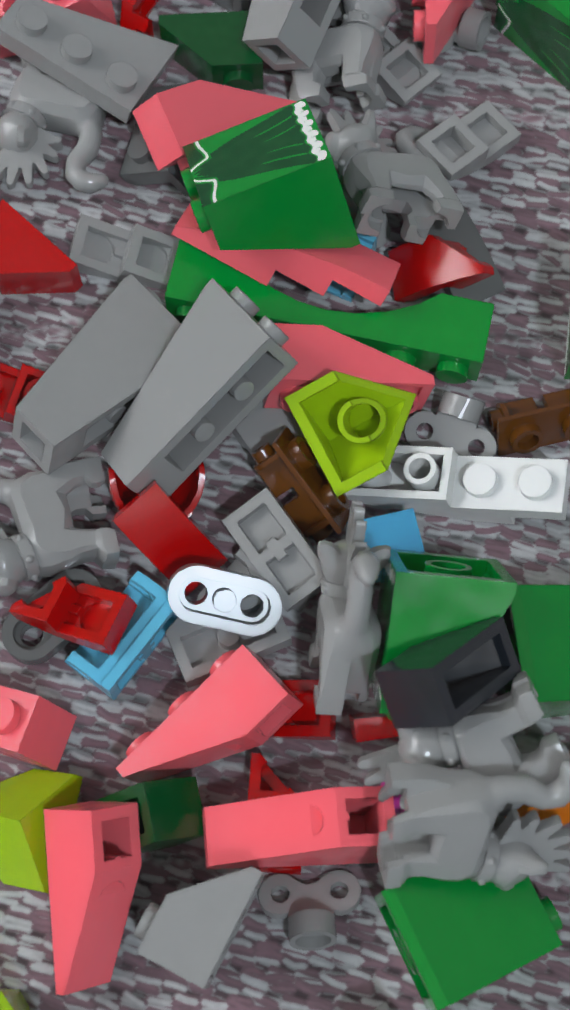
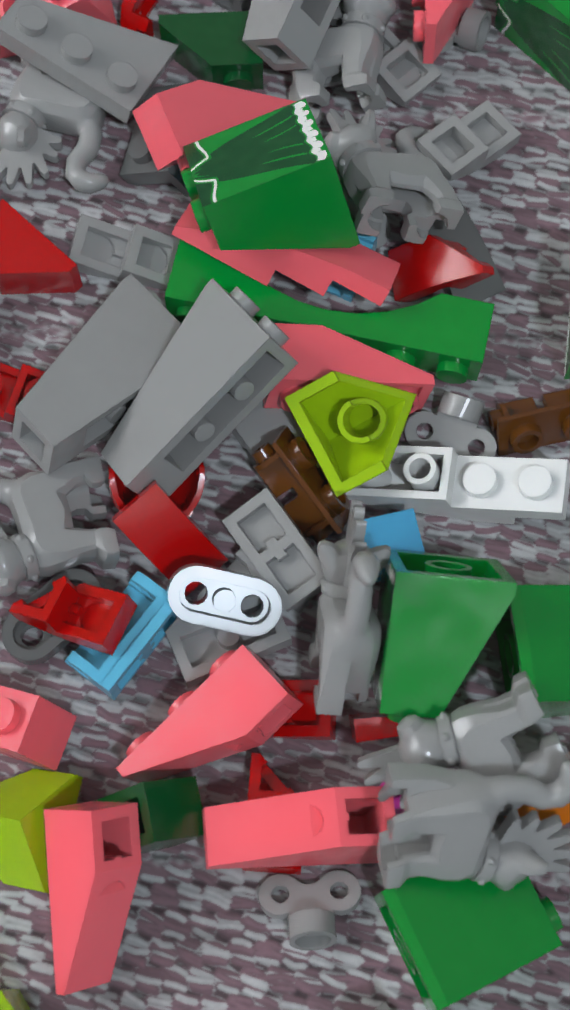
(198, 925): light grey slope -> none
(448, 675): black slope -> none

